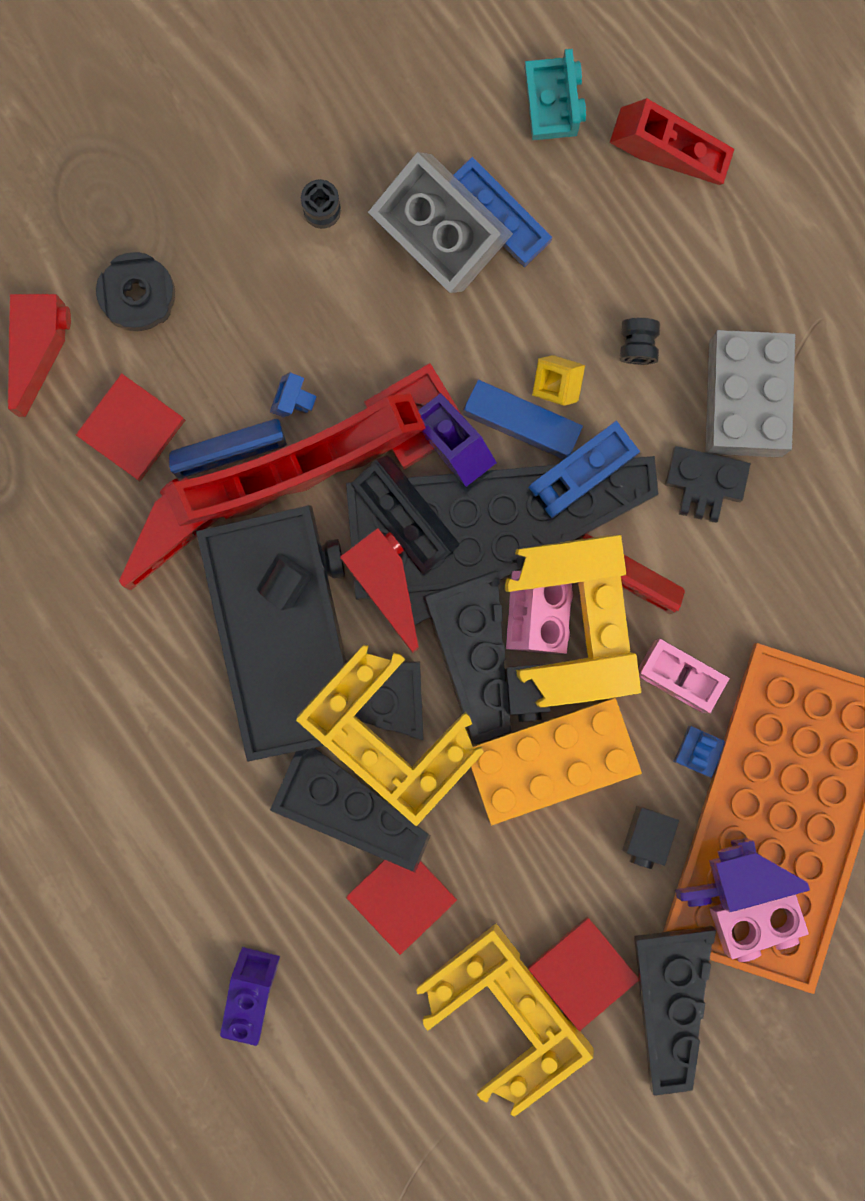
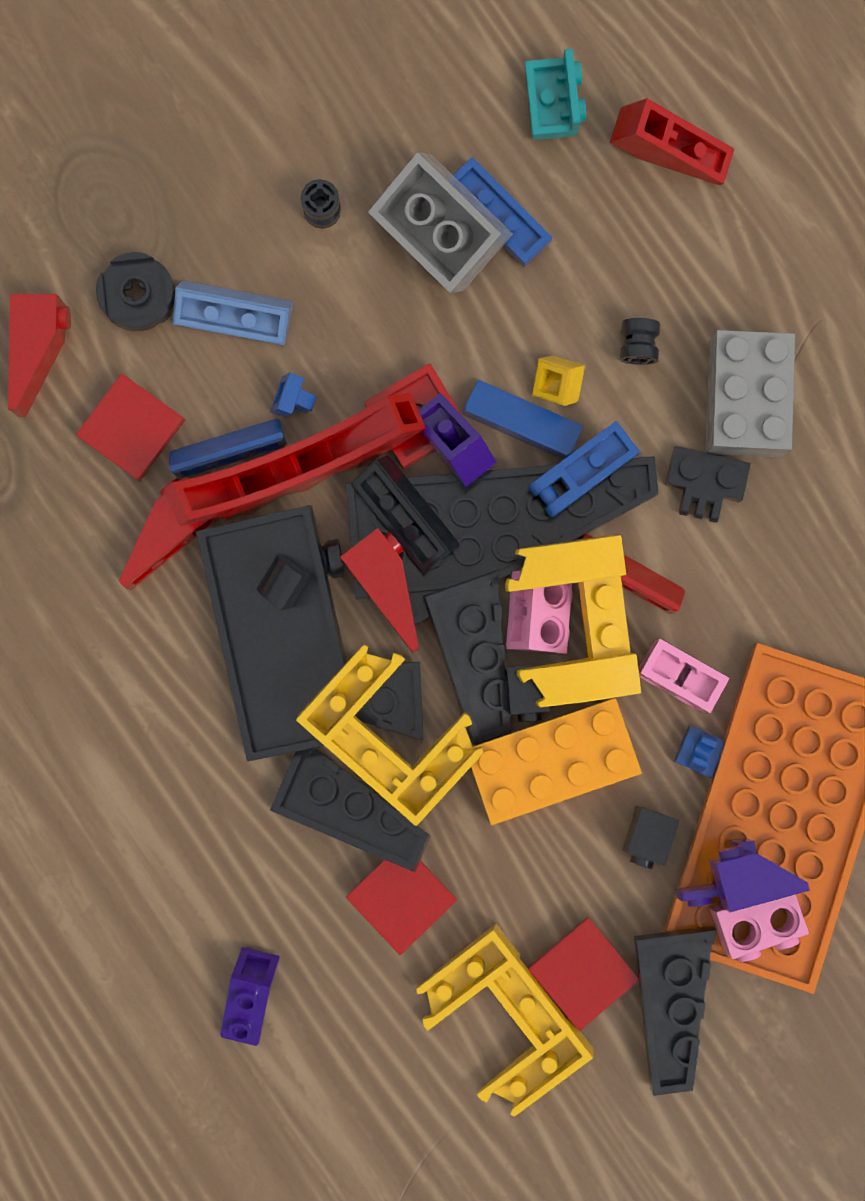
(232, 312): none -> medium blue slope

